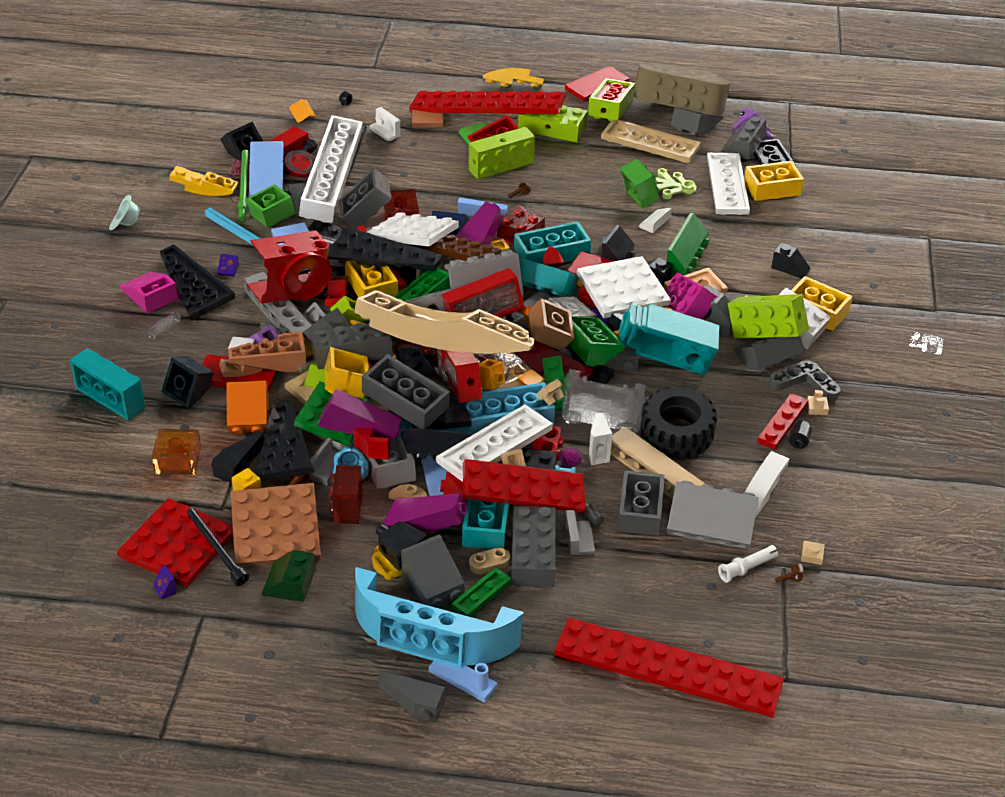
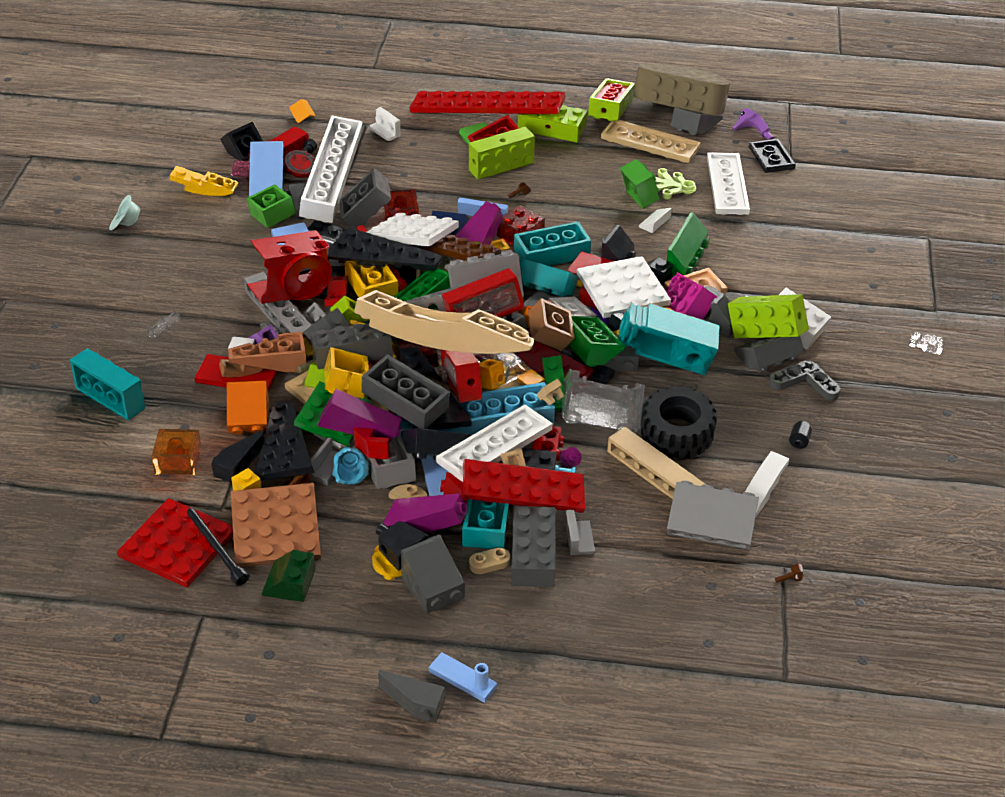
(151, 291): dark pink slope -> none
(165, 583): dark purple slope -> none
(186, 380): black slope -> none
(194, 284): black wing -> none
(228, 265): dark purple slope -> none
(230, 225): medium azure axle -> none
(242, 205): bright green bar -> none
(345, 98): black plate -> none
(346, 494): clear red brick -> none
(426, 119): nougat tile -> none
(433, 631): medium azure slope -> none
(481, 593): green plate -> none
(507, 75): yellow slope -> none
(552, 258): red tile -> none
(587, 85): tile -> none
(593, 514): dark grey axle -> none
(600, 441): white tile -> none
(641, 503): dark grey brick -> none
(670, 667): red plate -> none
(741, 566): white pin -> none
(746, 138): dark grey slope -> none
(773, 180): yellow brick -> none
(782, 421): plate -> none
(790, 261): black slope -> none
(812, 552): tan plate -> none
(817, 404): tan tile -> none
(826, 298): yellow brick -> none

